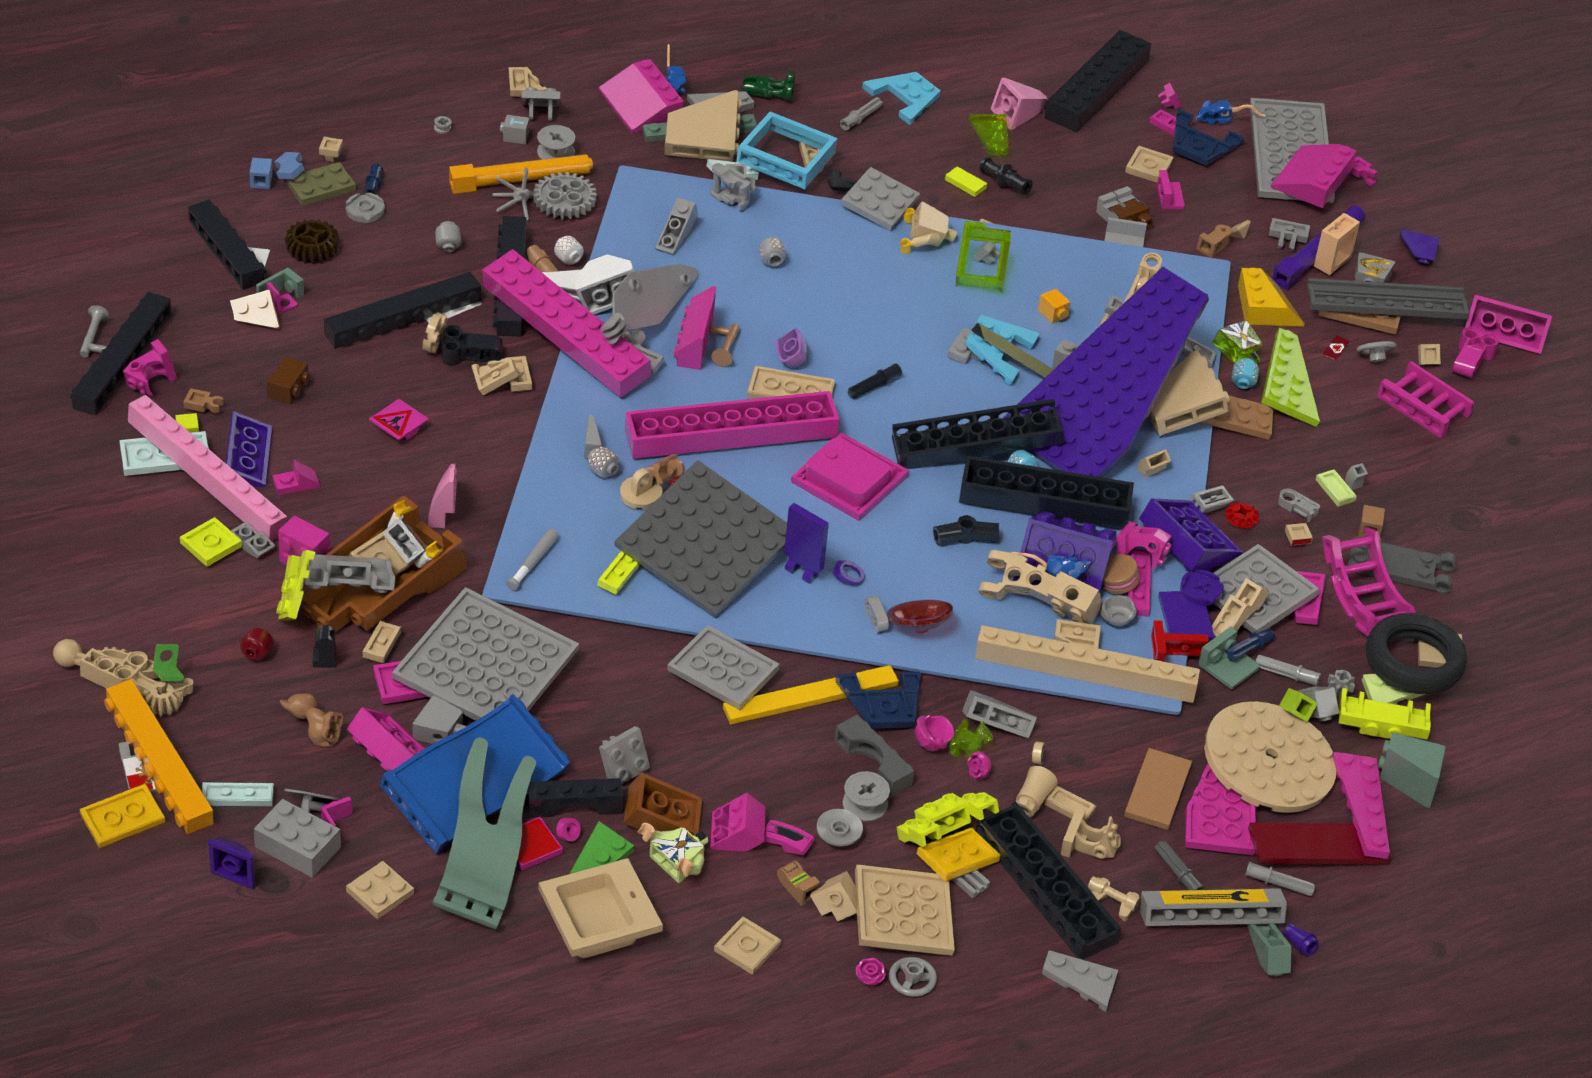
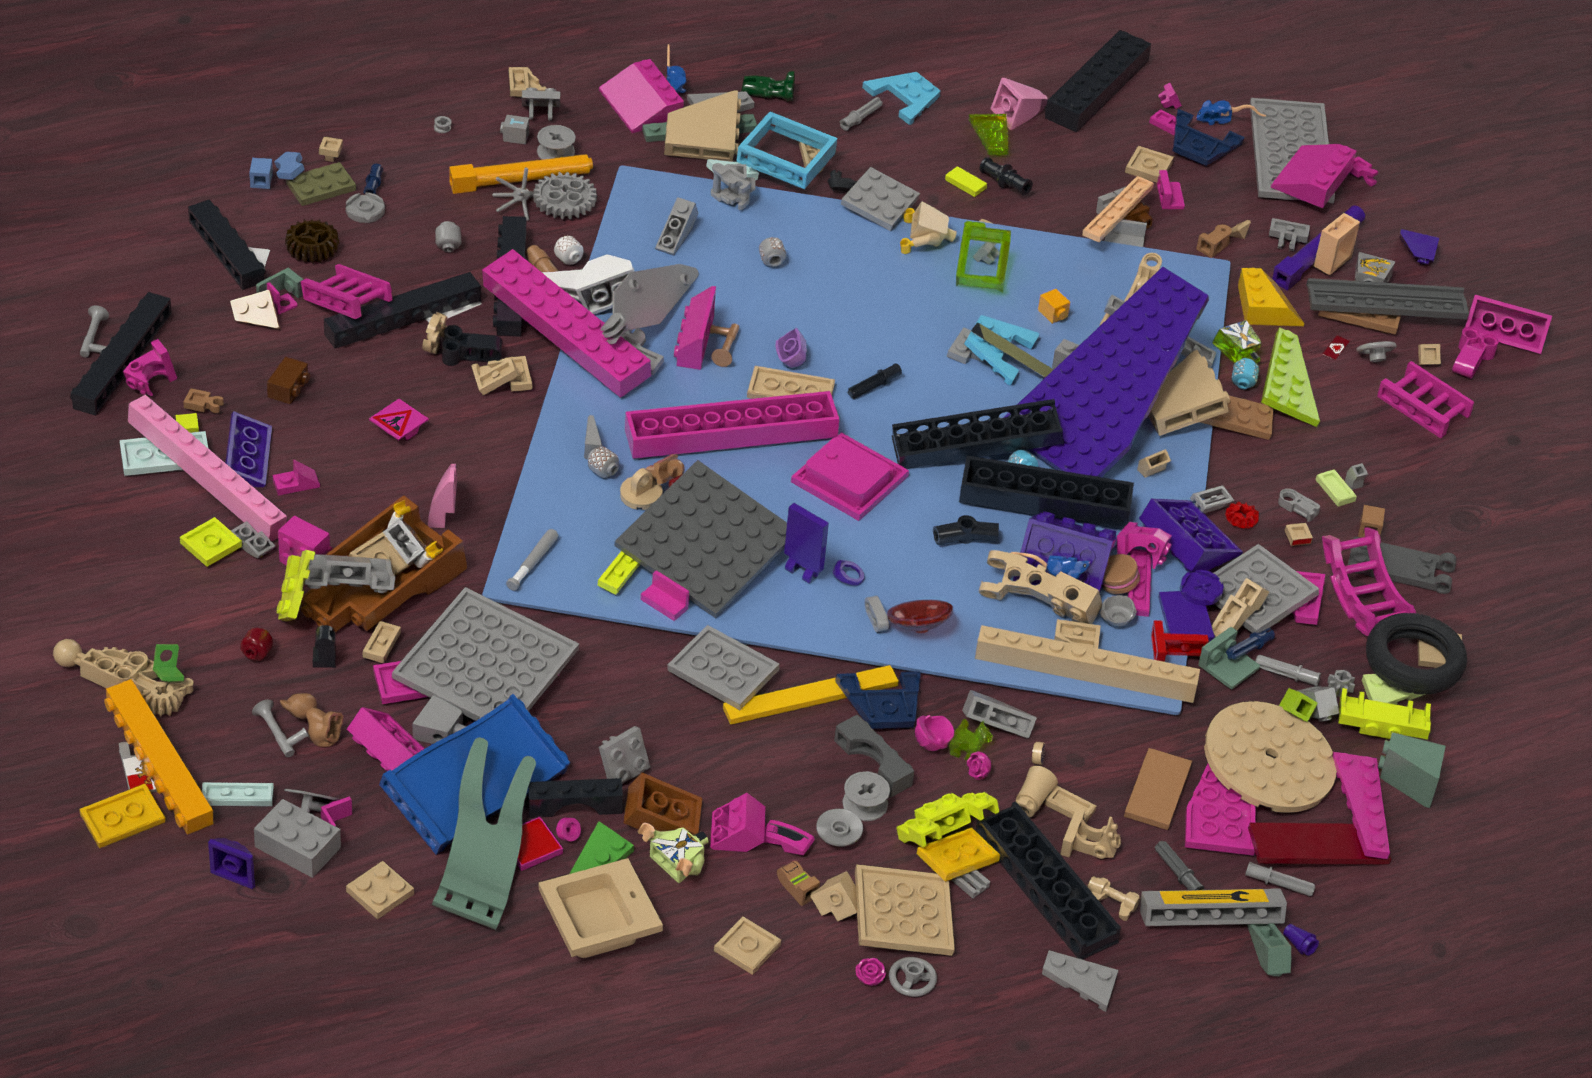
(264, 710): none -> light grey piece
(342, 302): none -> dark pink fence
(666, 596): none -> dark pink panel
(1118, 209): none -> light nougat tile

